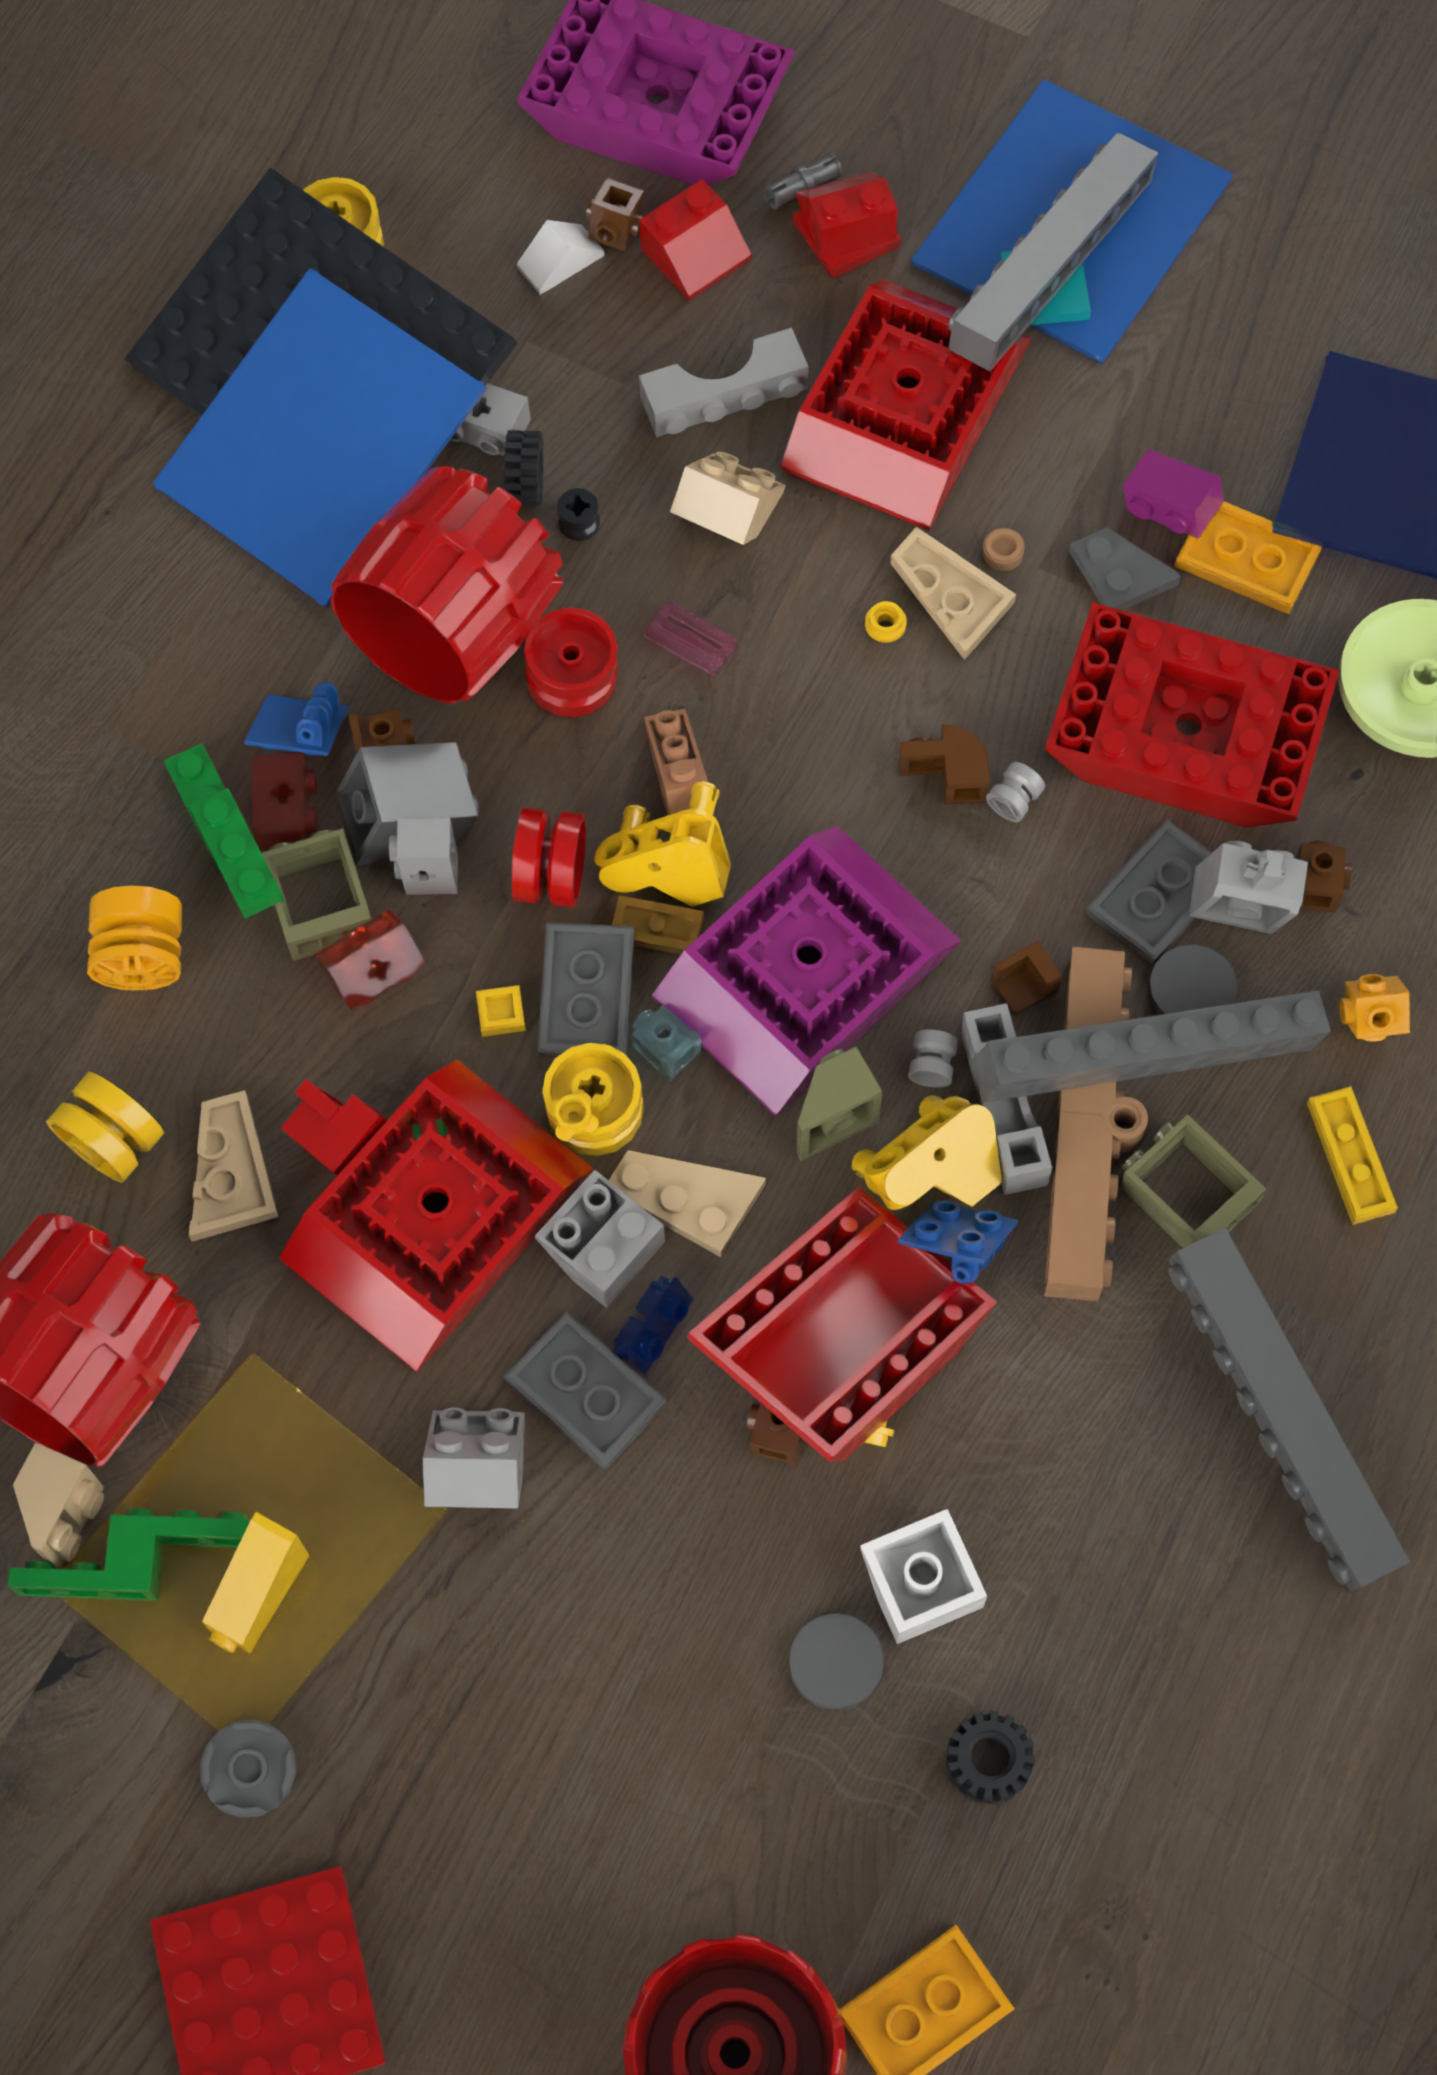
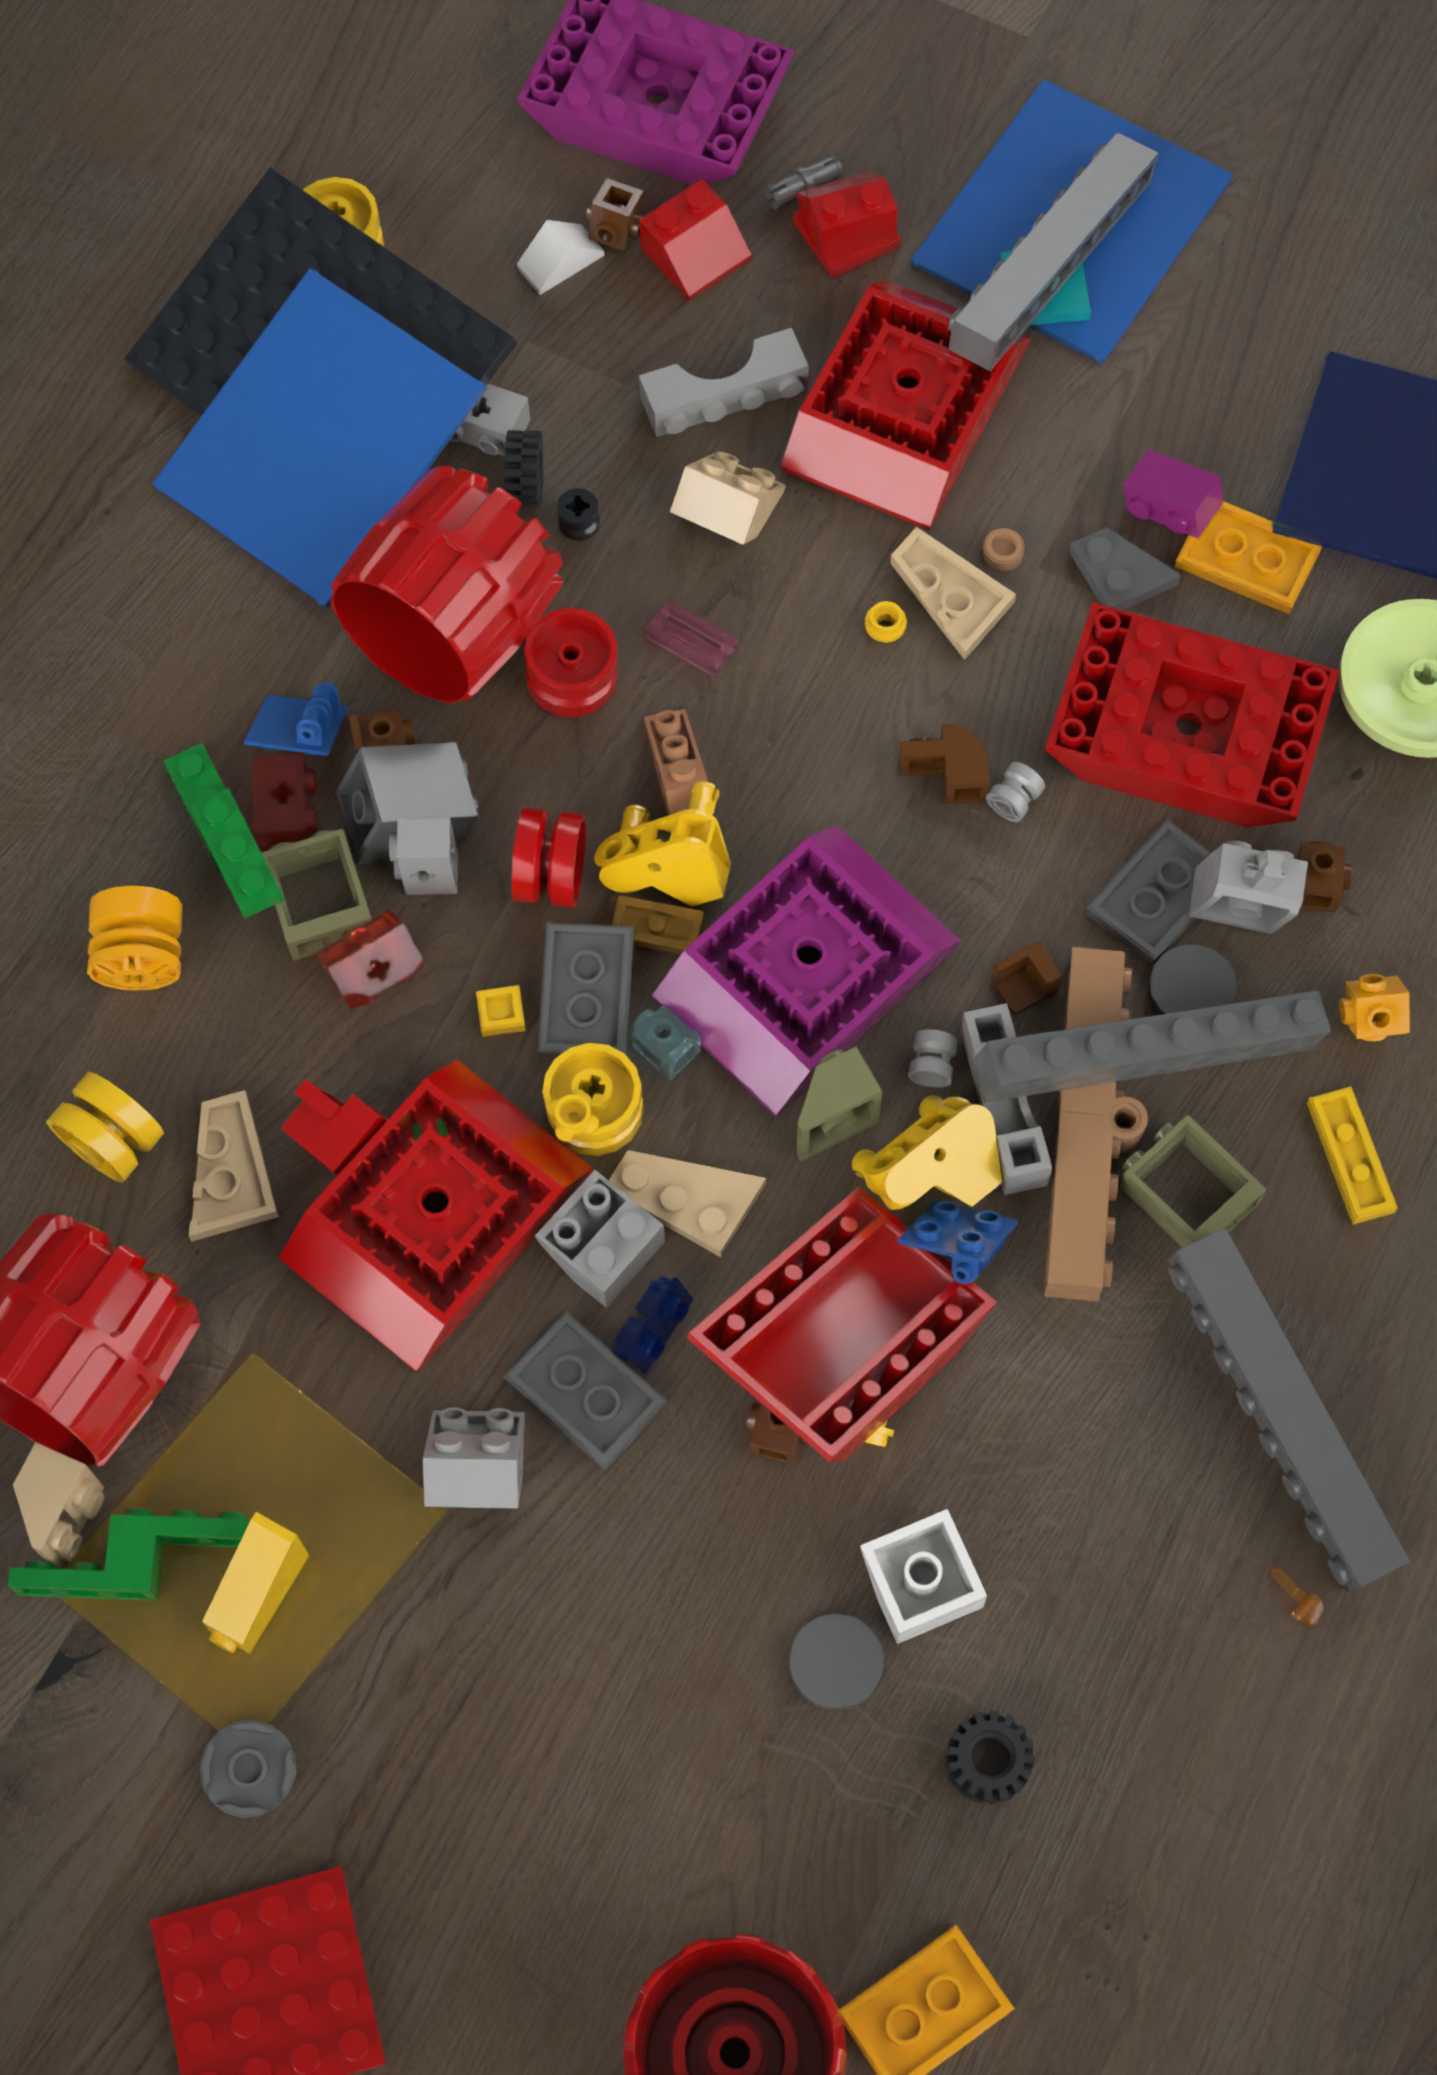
(1309, 1606): none -> clear orange hand

